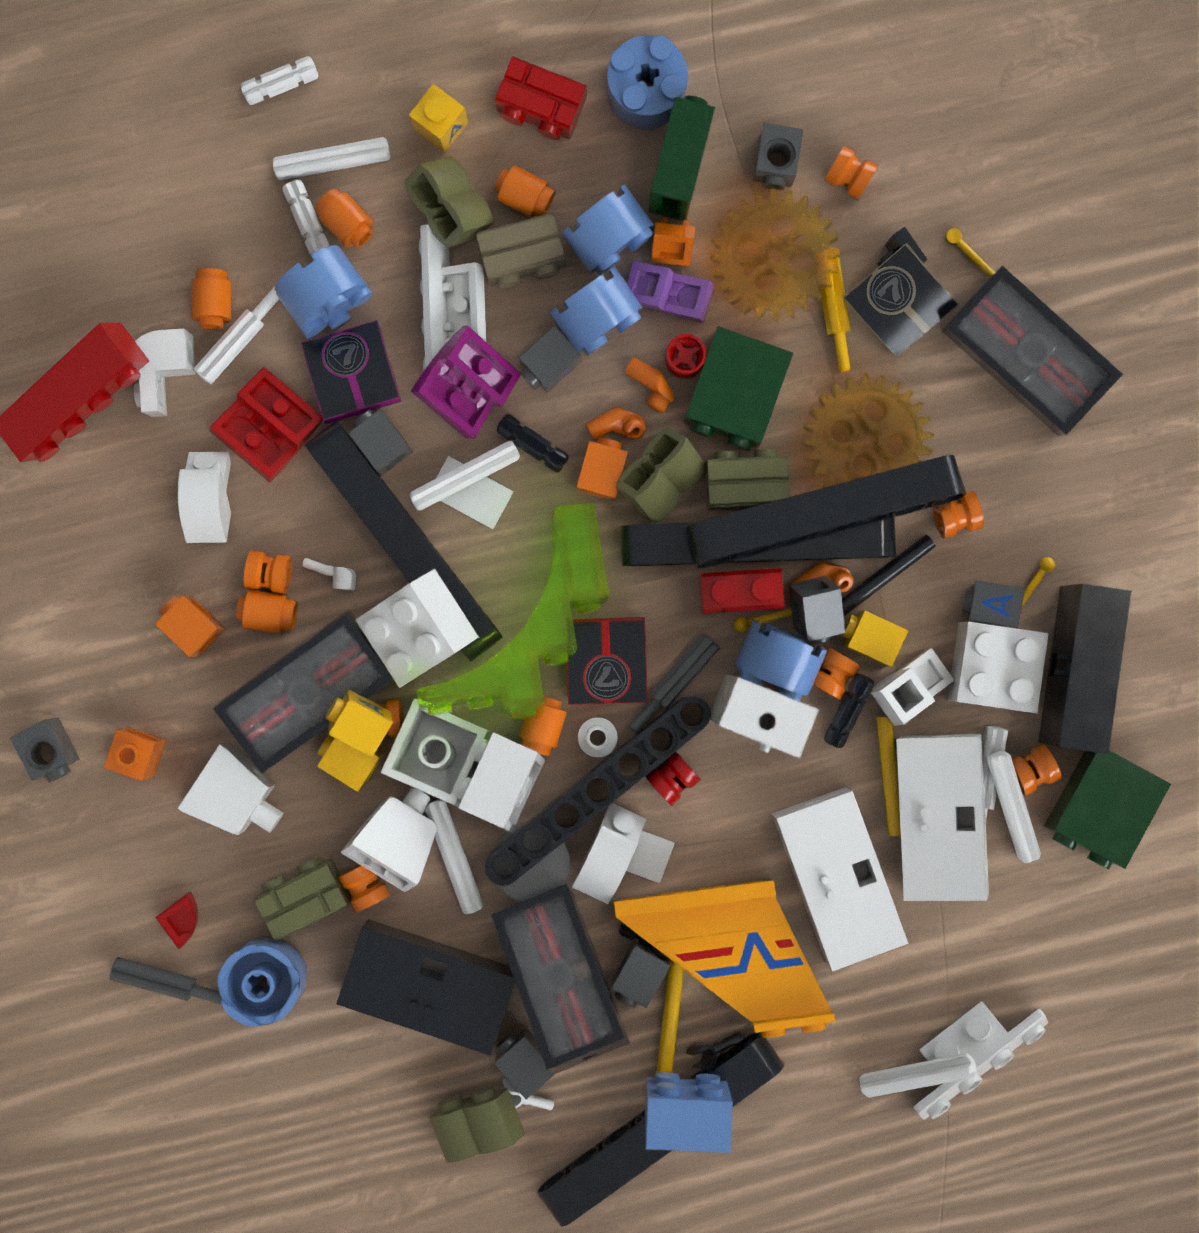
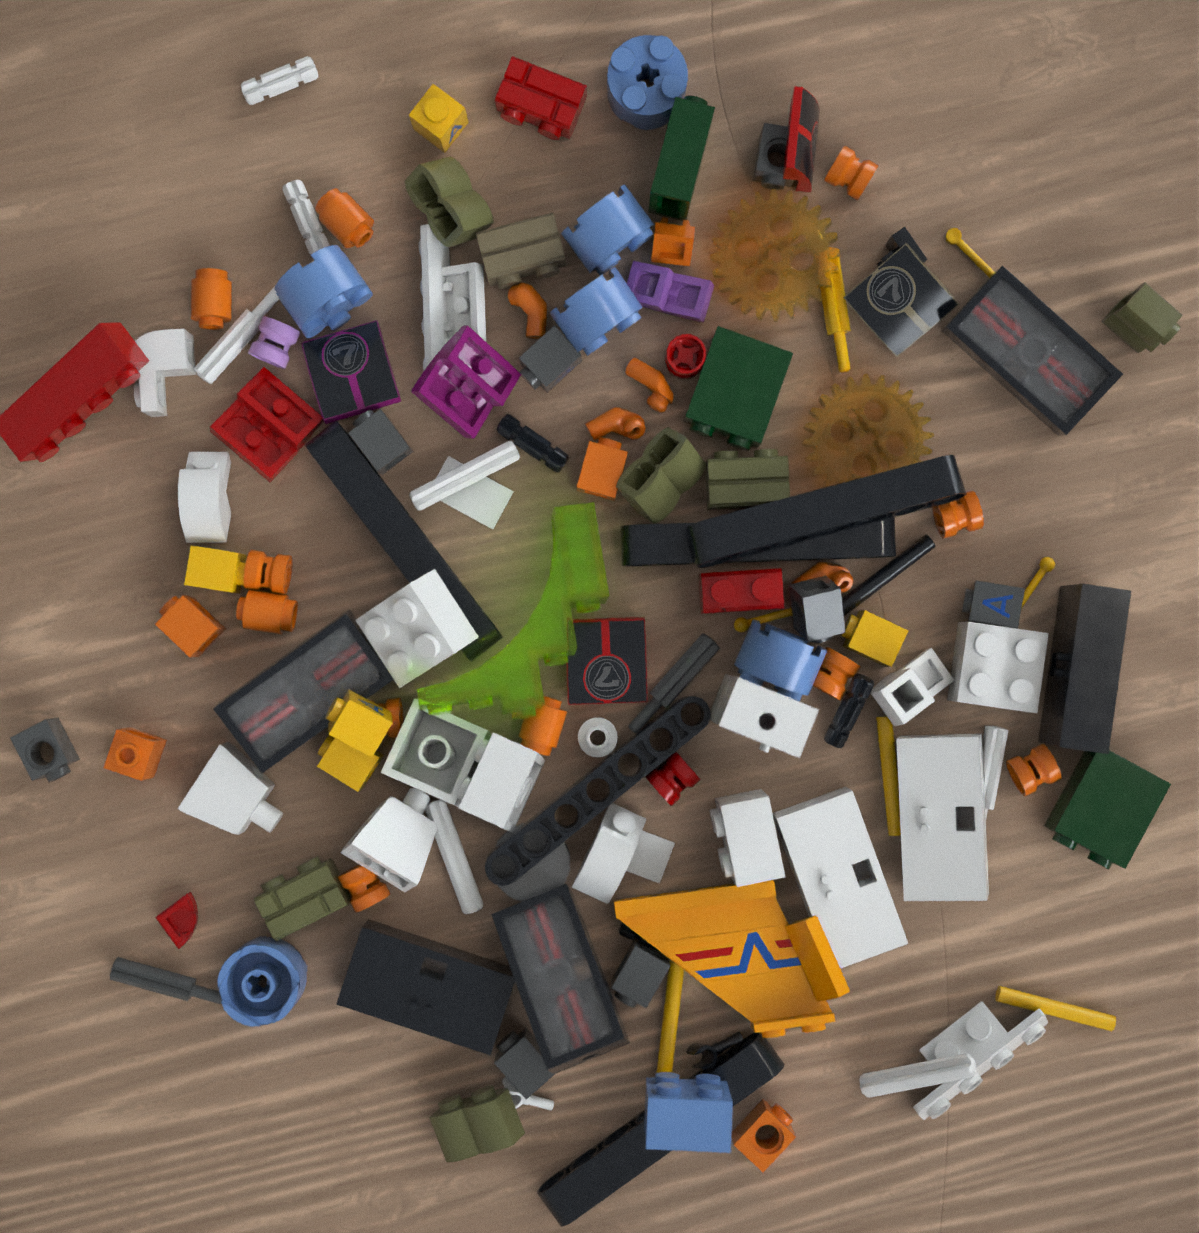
(215, 569): none -> yellow brick
(278, 334): none -> lavender wheel
(331, 158): white axle -> none
(342, 577): white hand -> none
(524, 192): orange brick -> none
(533, 305): none -> orange arm
(749, 838): none -> white brick
(758, 1151): none -> orange brick
(801, 139): none -> slope
(817, 959): none -> light orange tile
(1014, 806): white axle -> none
(1055, 1008): none -> yellow bar
(1143, 319): none -> olive brick

